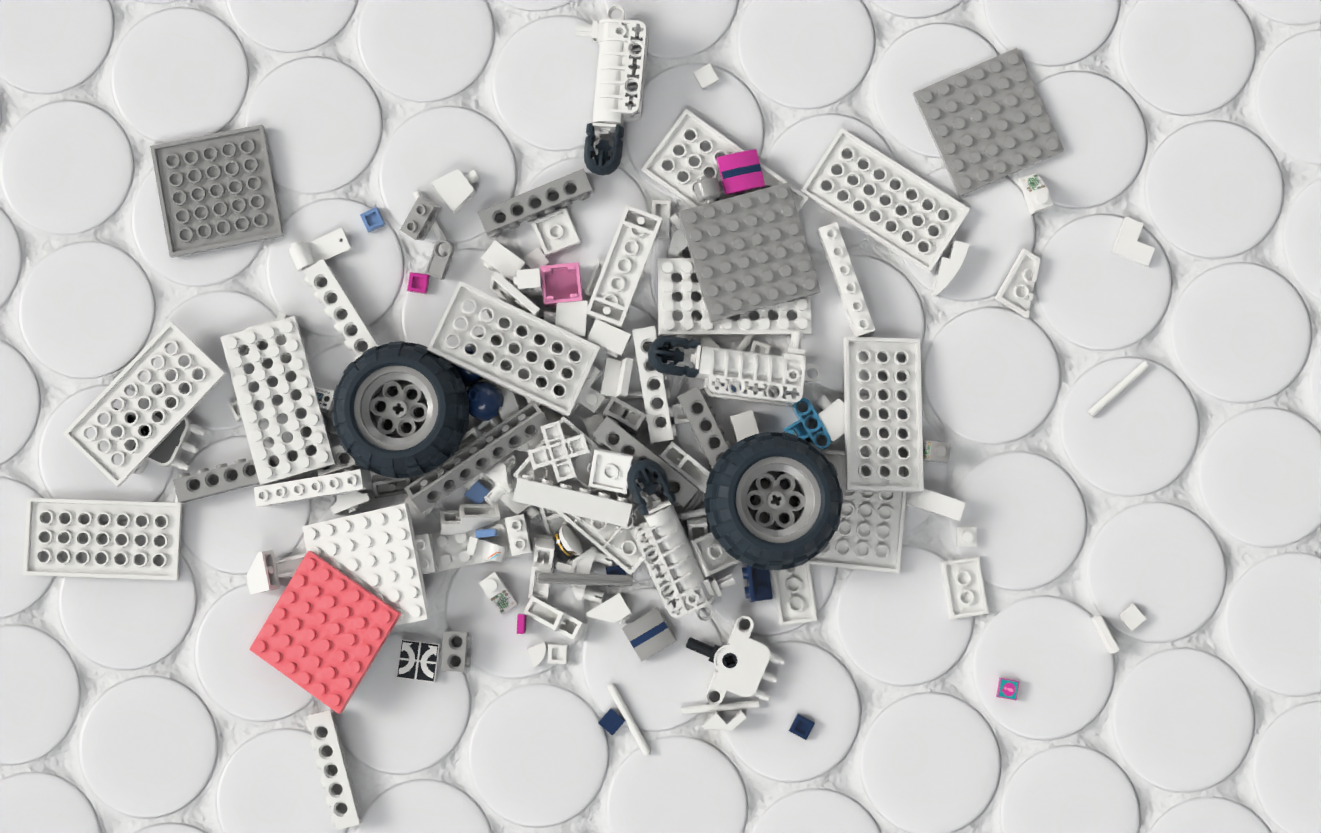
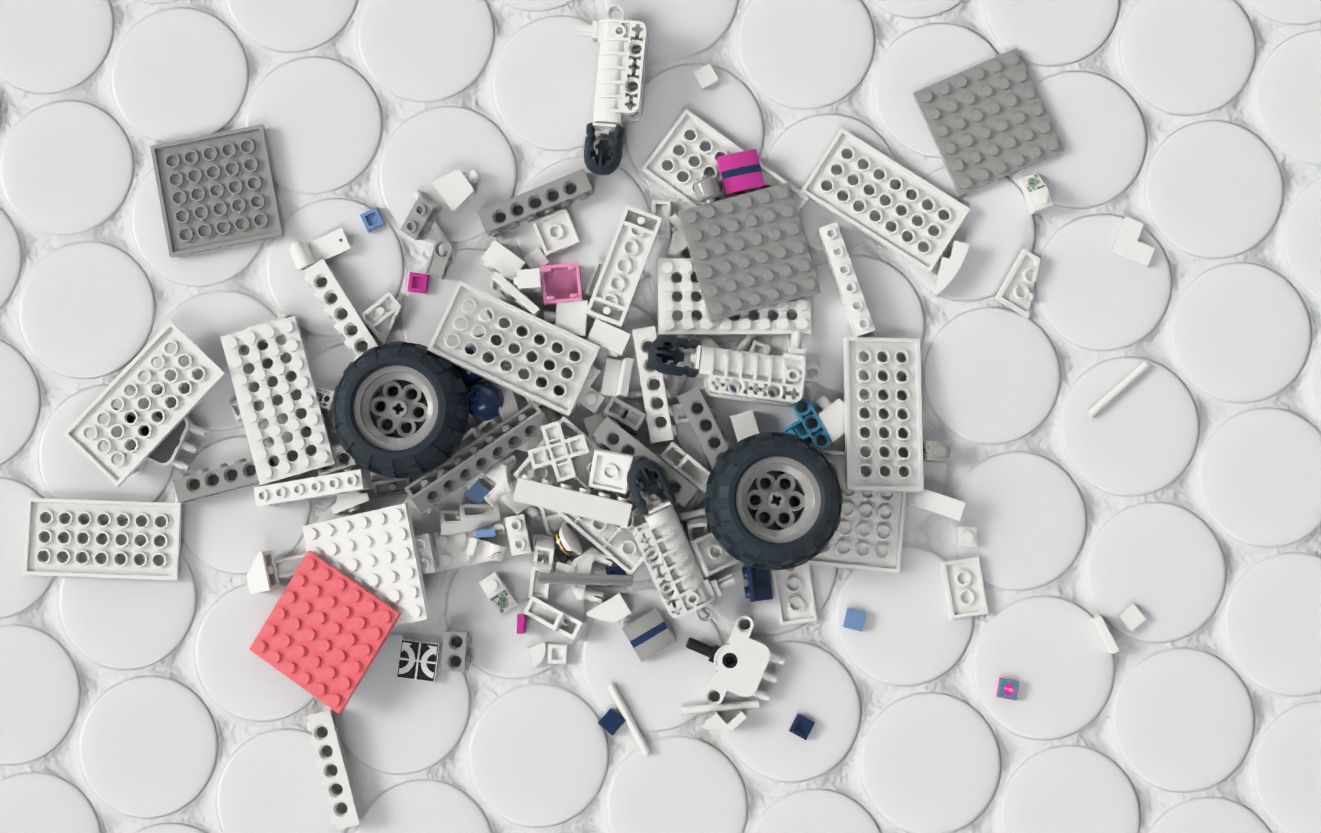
(382, 316): none -> white wing
(854, 619): none -> medium blue tile

